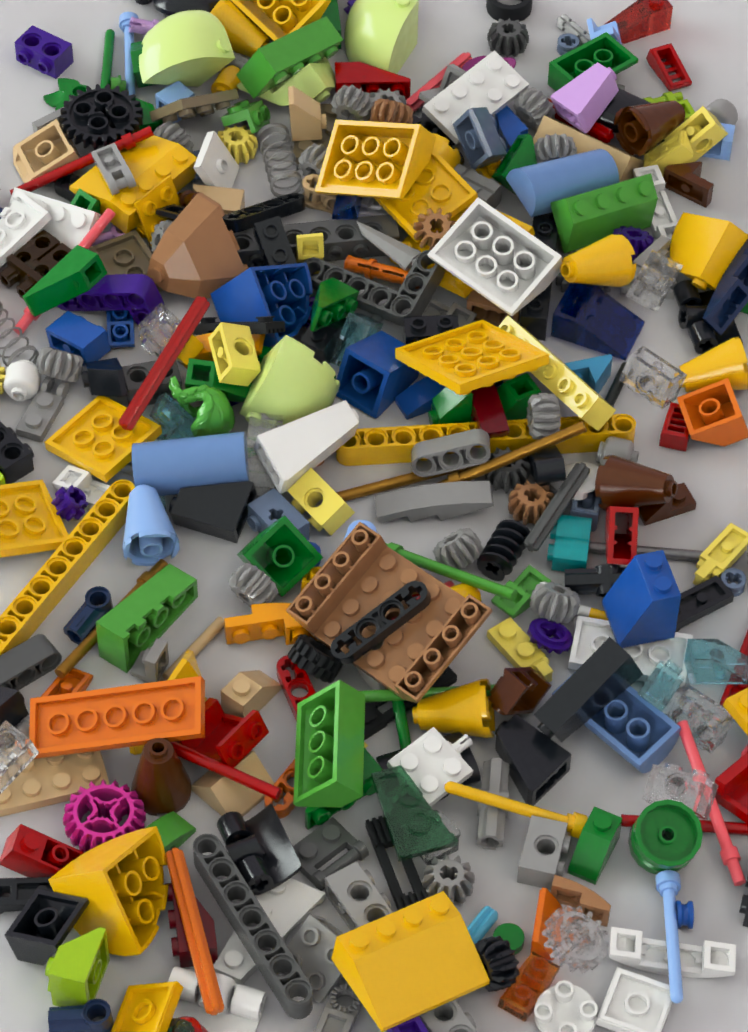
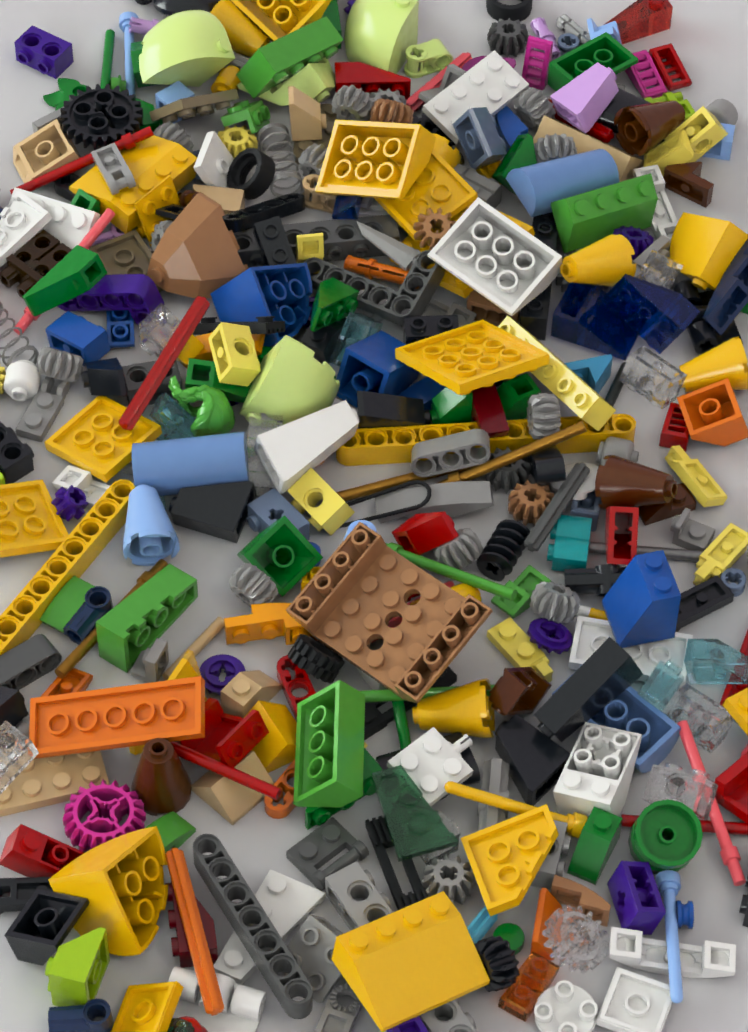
(66, 604): none -> bright green slope
(213, 667): none -> dark purple gear
(259, 849): black panel -> none
(261, 178): none -> black tyre
(280, 743): none -> yellow slope
(383, 626): black beam -> none
(387, 491): none -> black piece
(390, 410): none -> black slope
(425, 532): none -> red slope
(428, 57): none -> yellowish green piece
(510, 856): none -> yellow plate
(536, 77): none -> dark pink slope
(541, 31): none -> lavender pin
(597, 771): none -> white slope
(636, 896): none -> dark purple brick
(638, 78): none -> dark pink slope
(650, 310): none -> clear blue slope
(690, 533): none -> light grey bracket
(695, 477): none -> light yellow hinge

